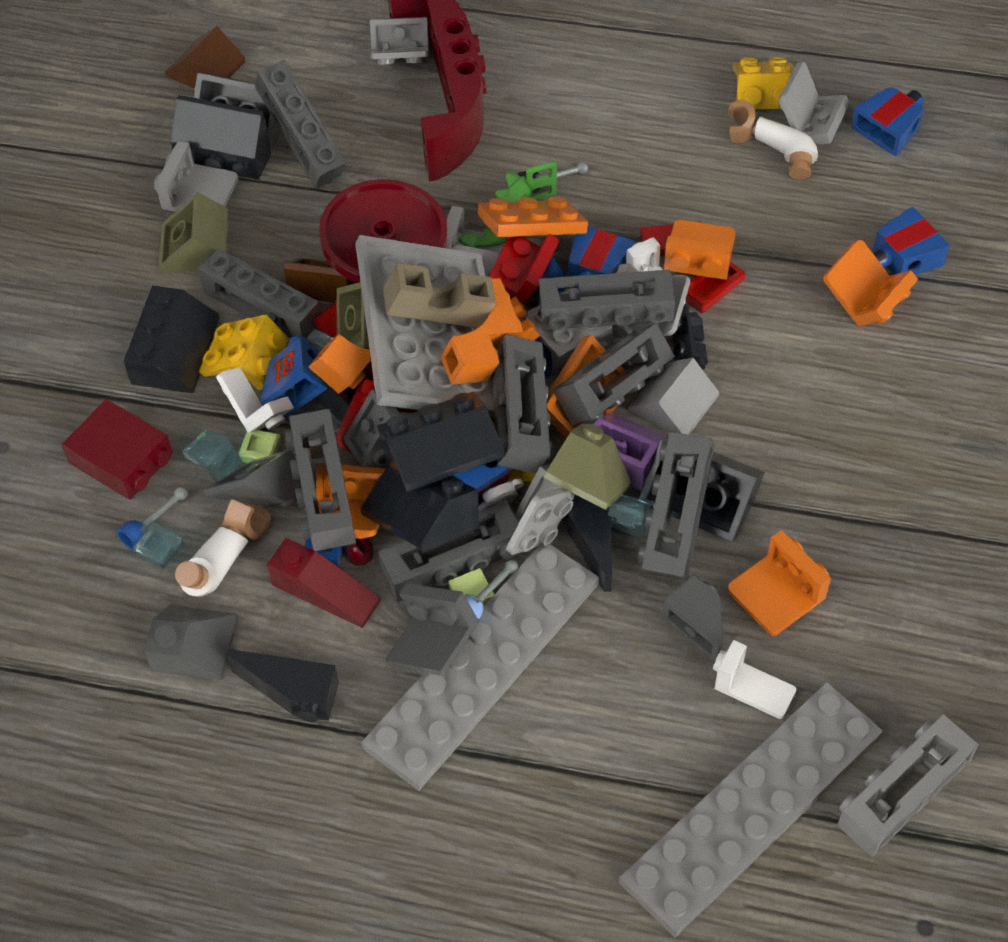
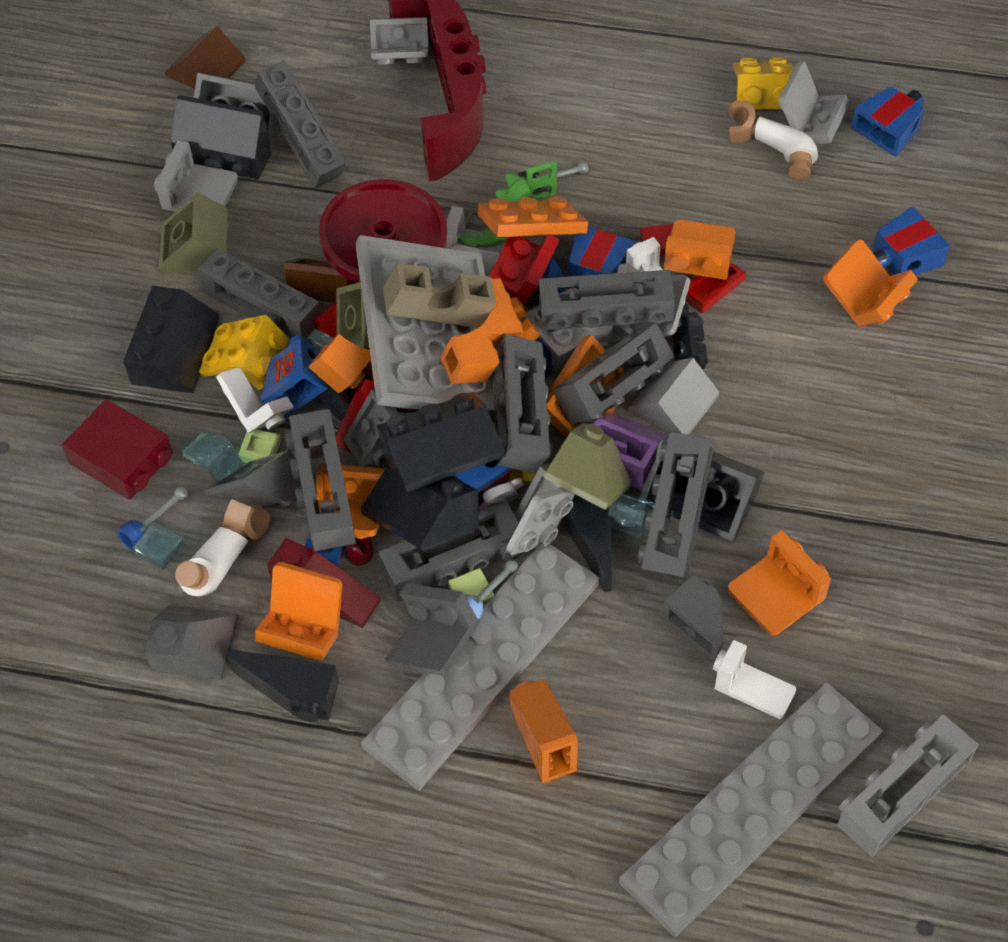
(301, 612): none -> orange bracket
(544, 730): none -> orange slope

